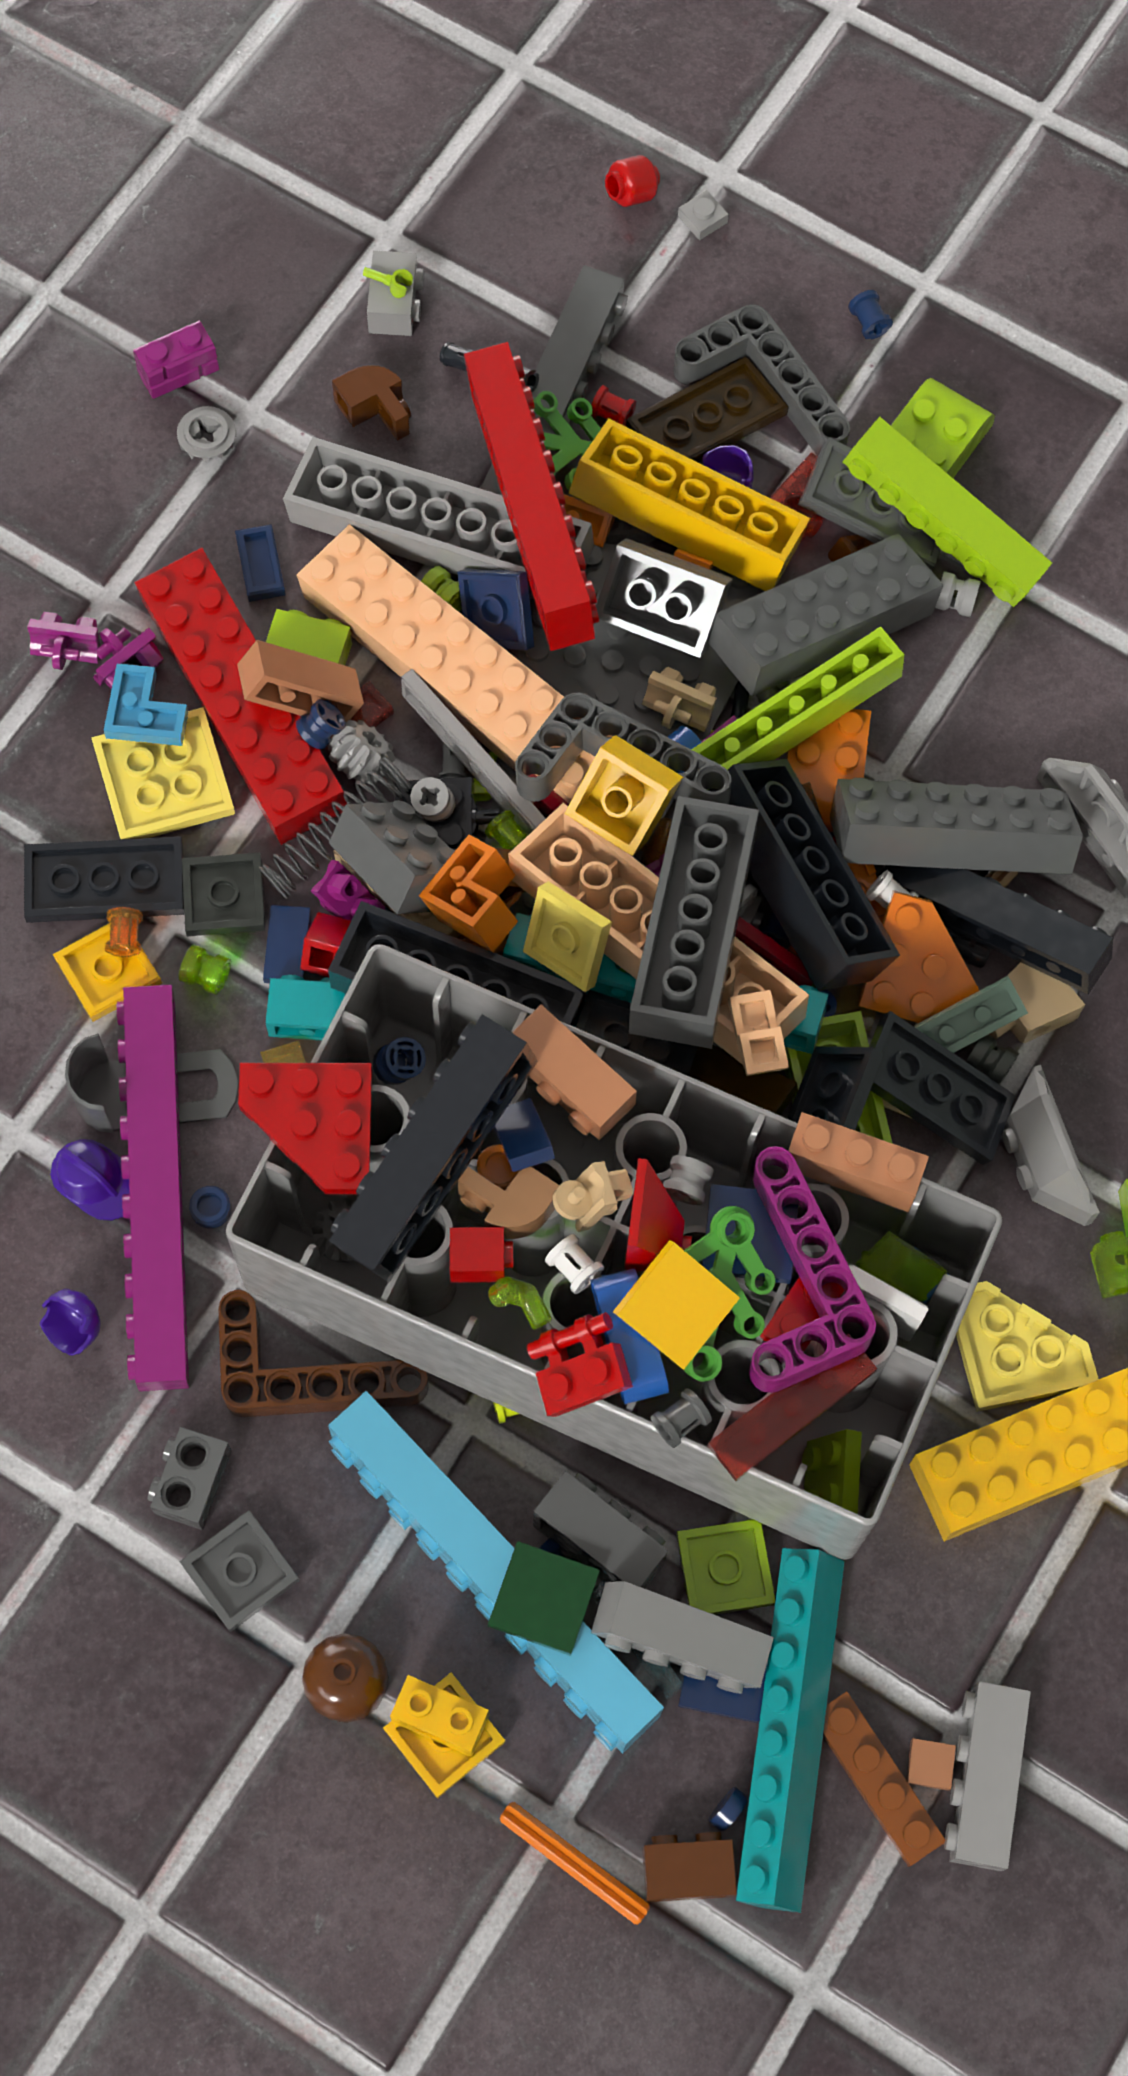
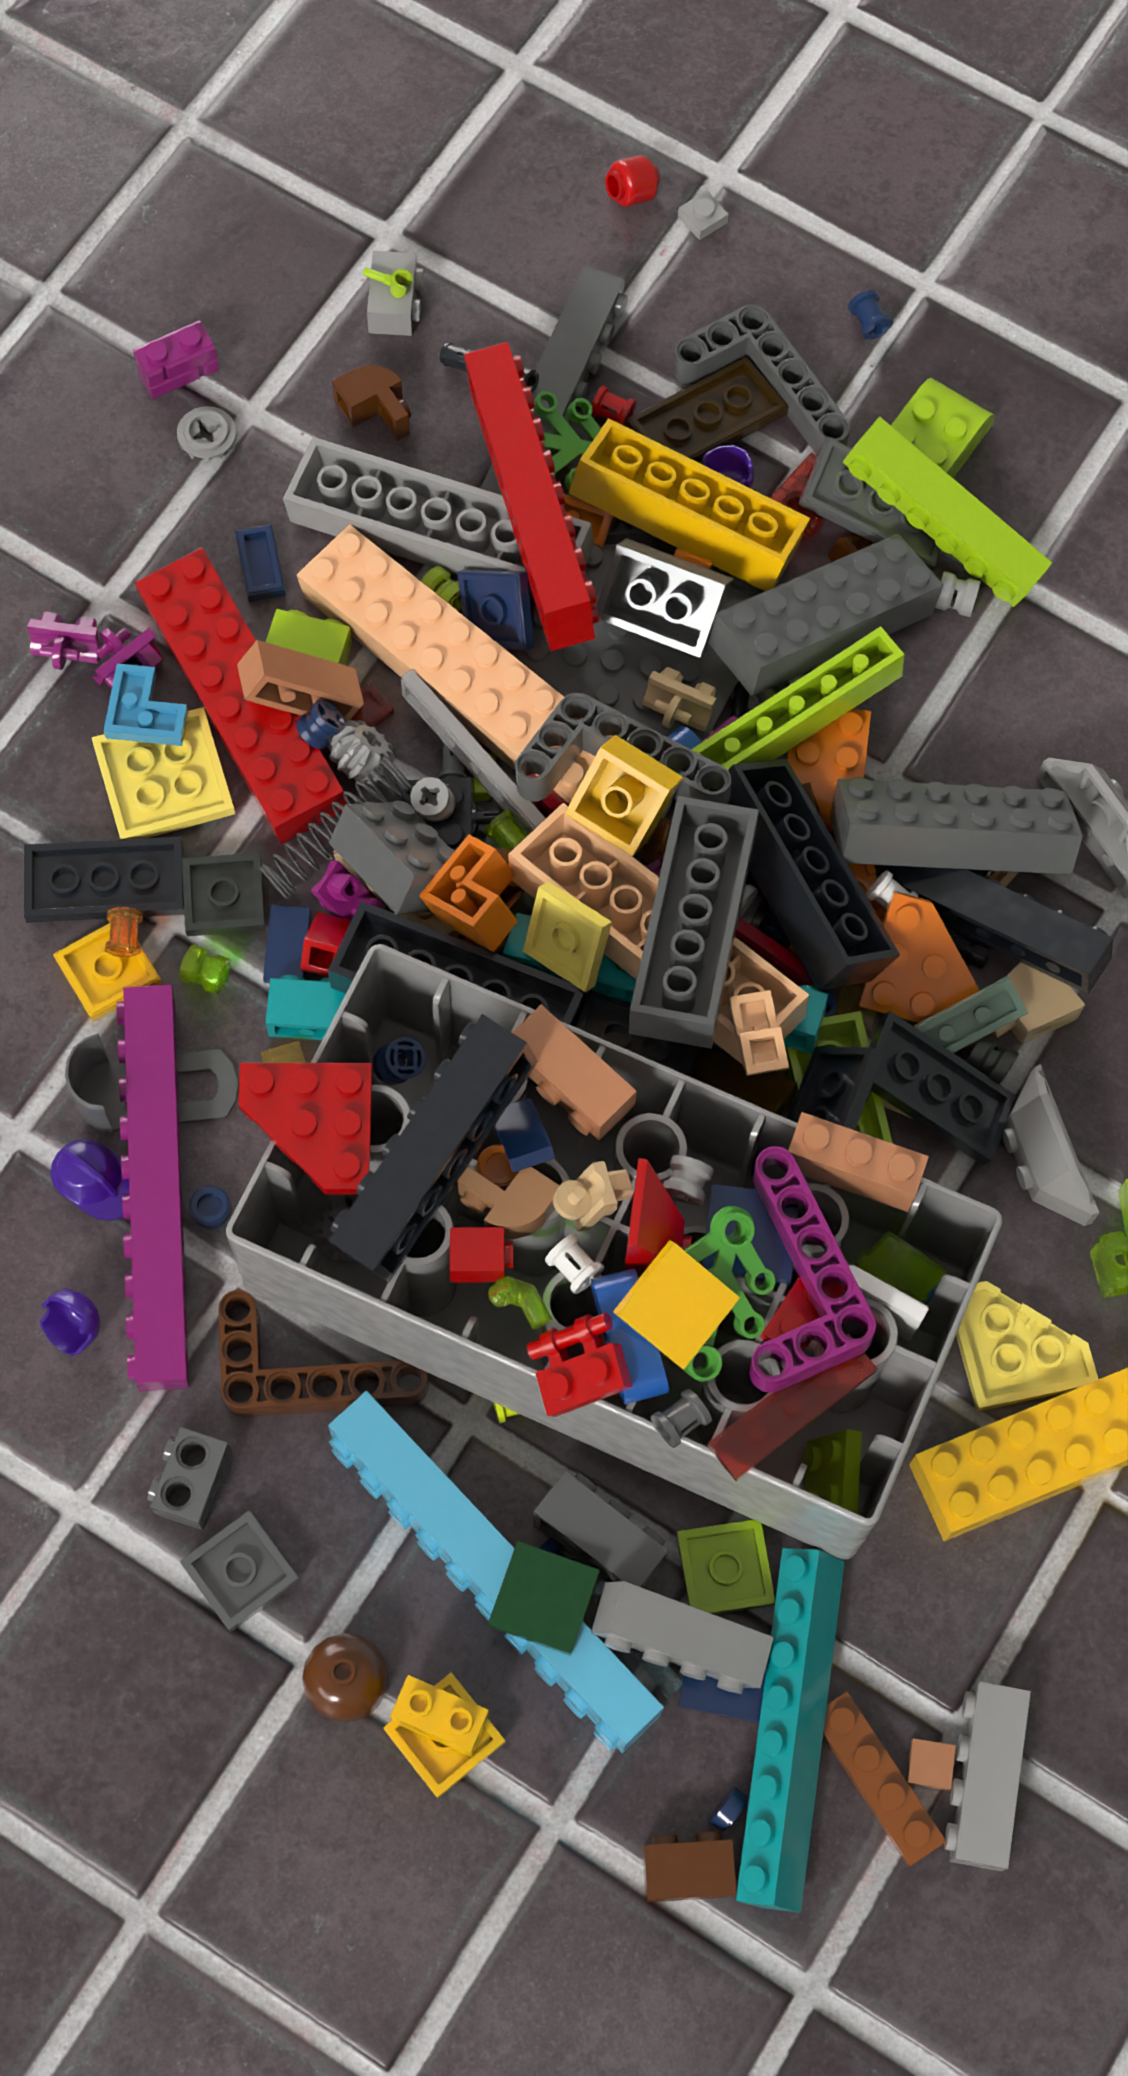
(574, 1863): orange axle -> none

